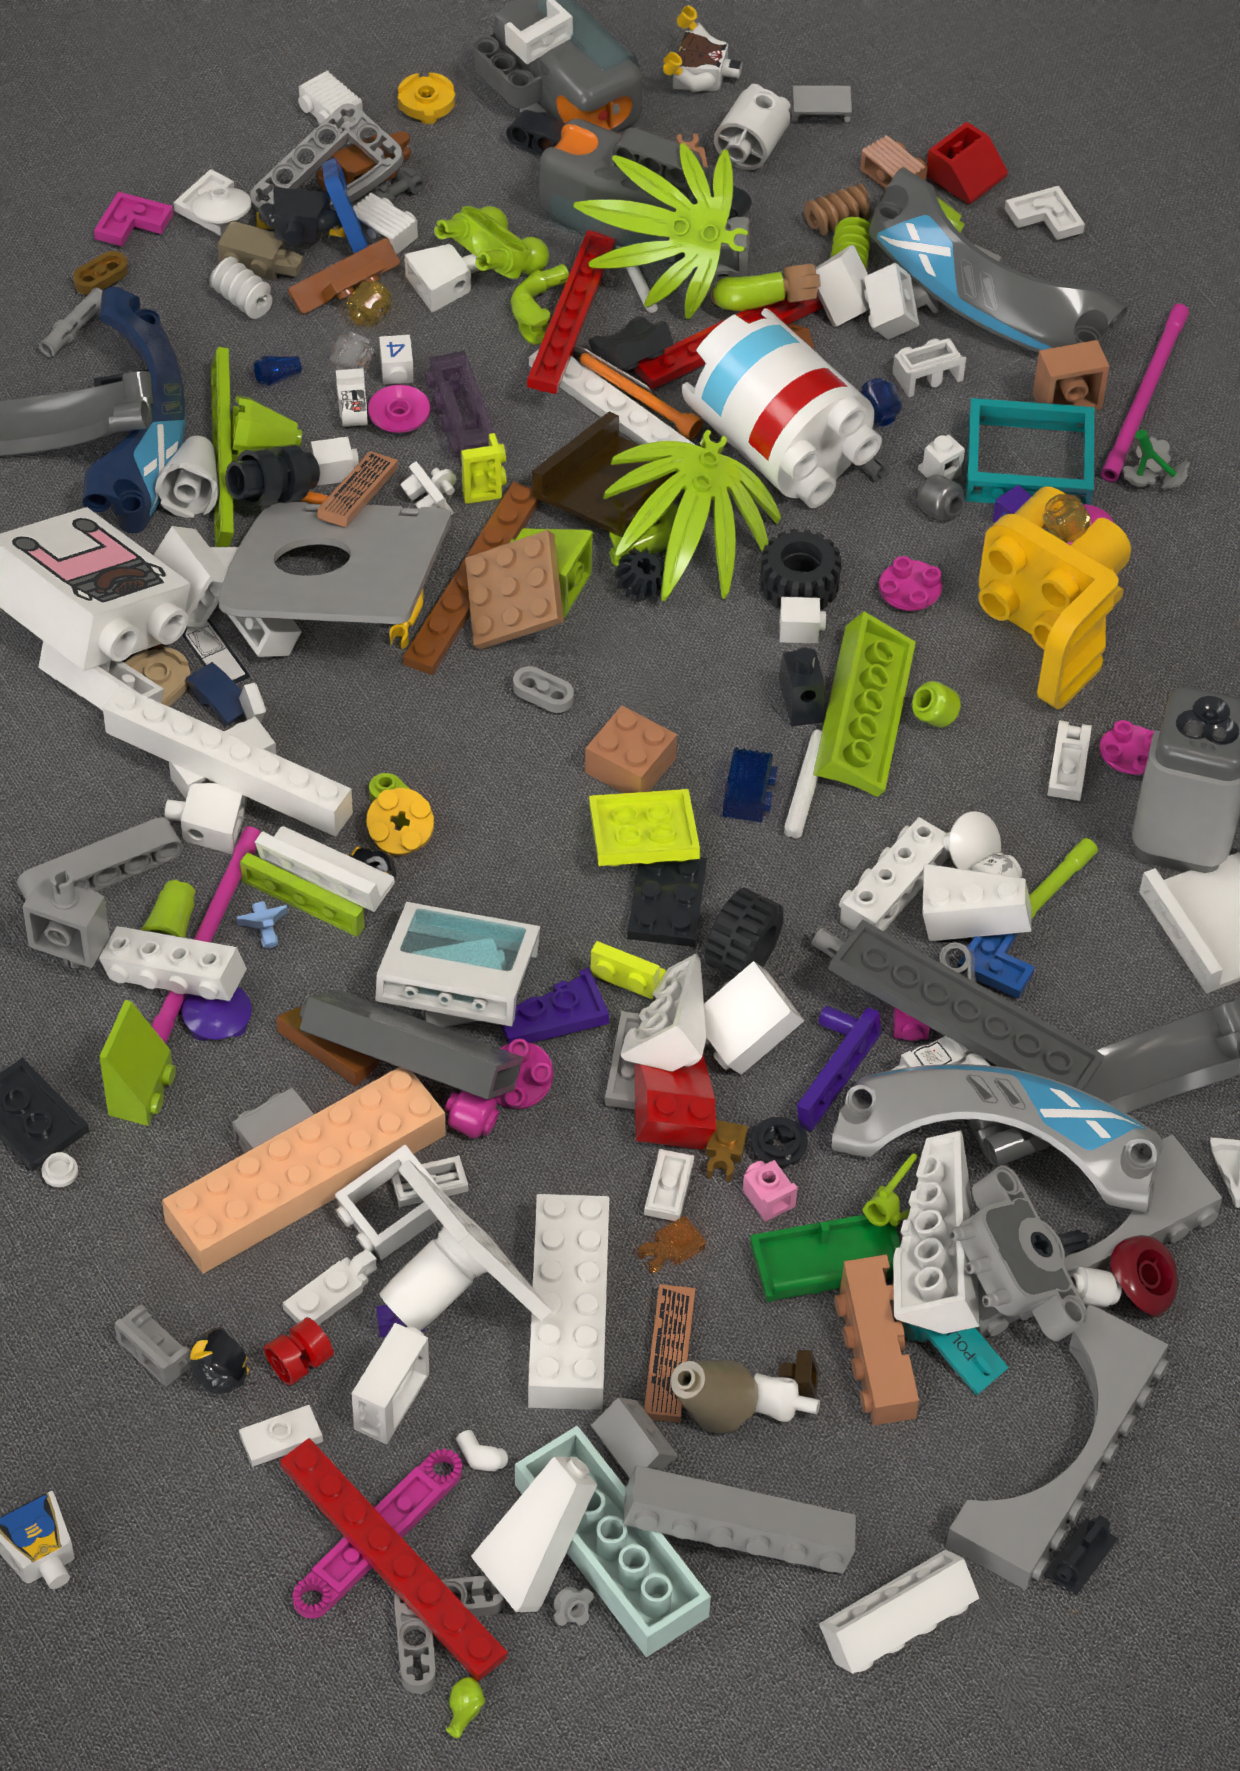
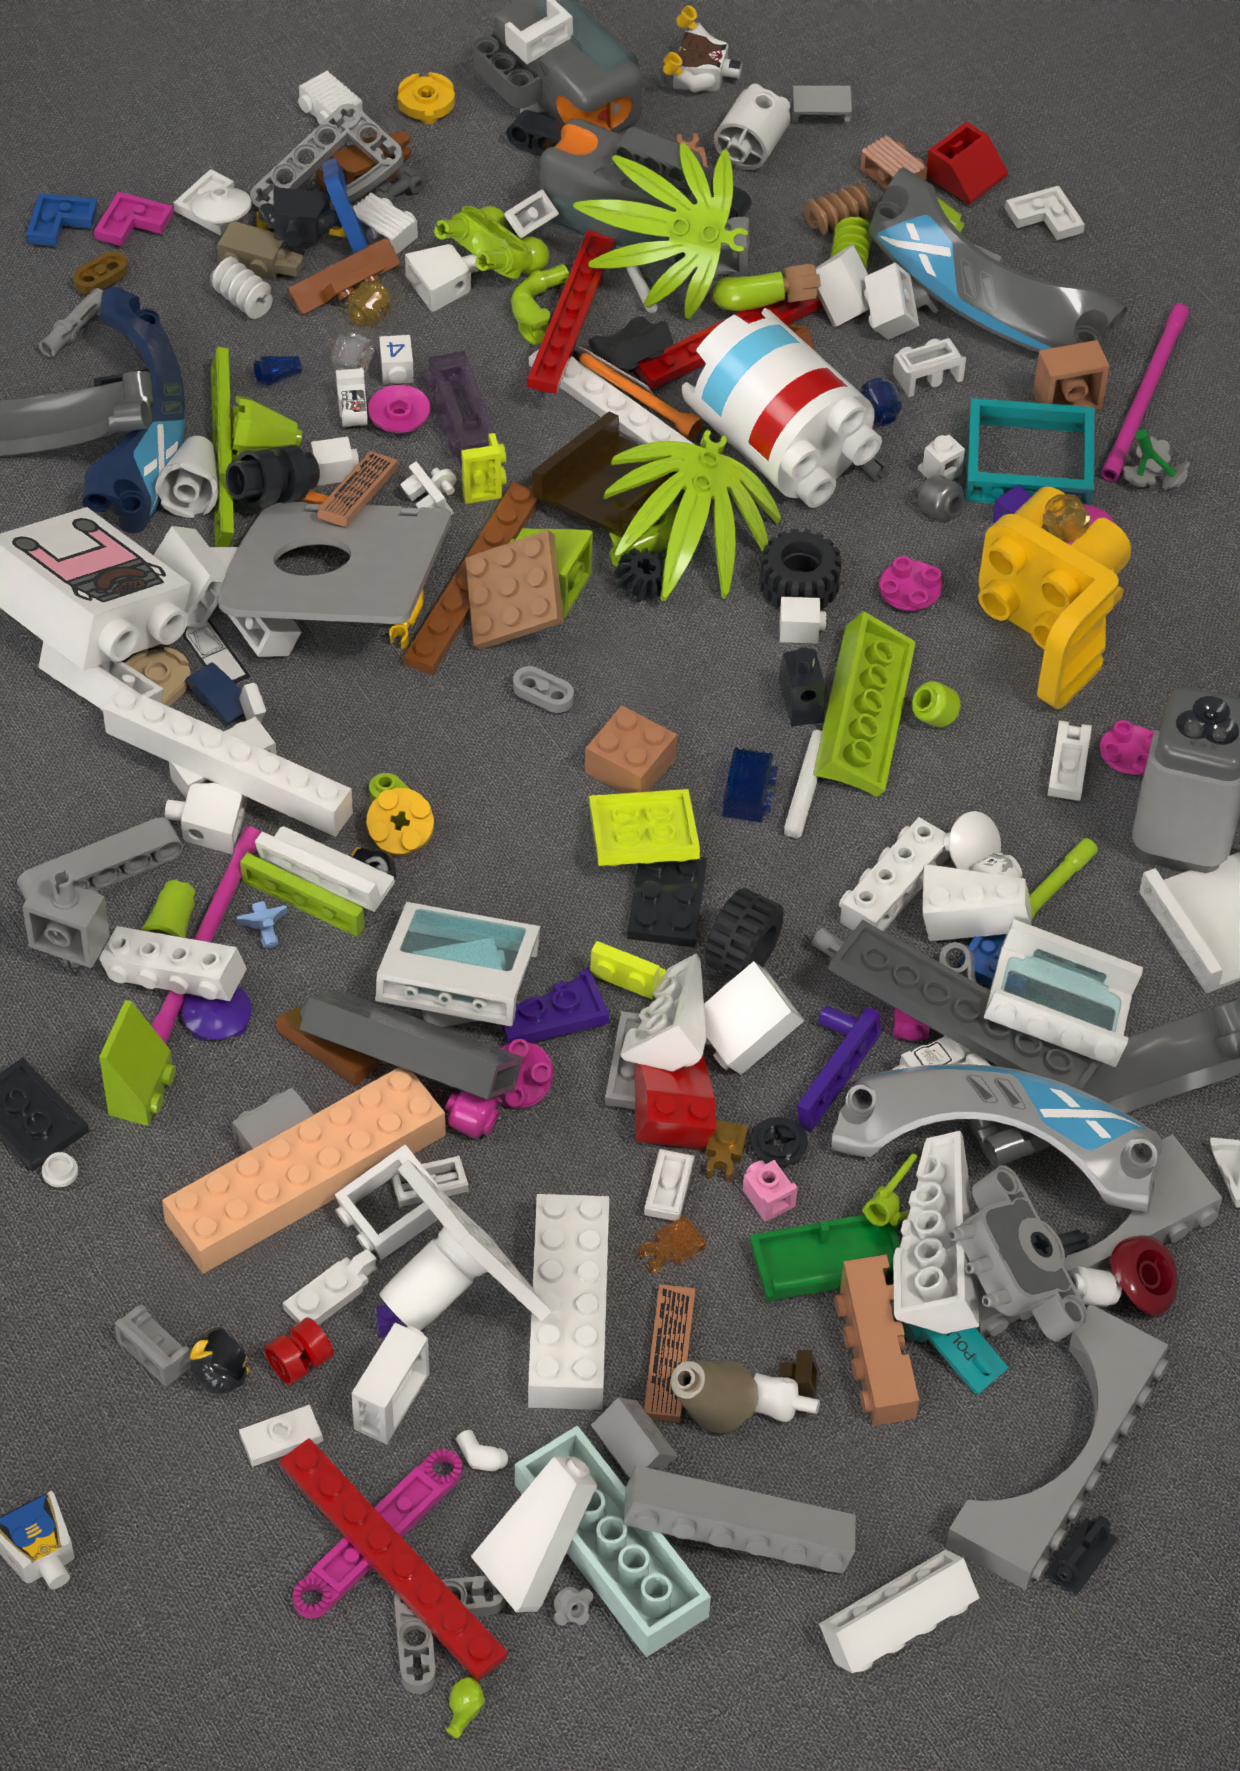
(58, 210): none -> blue plate
(531, 214): none -> white slope
(1062, 992): none -> white panel

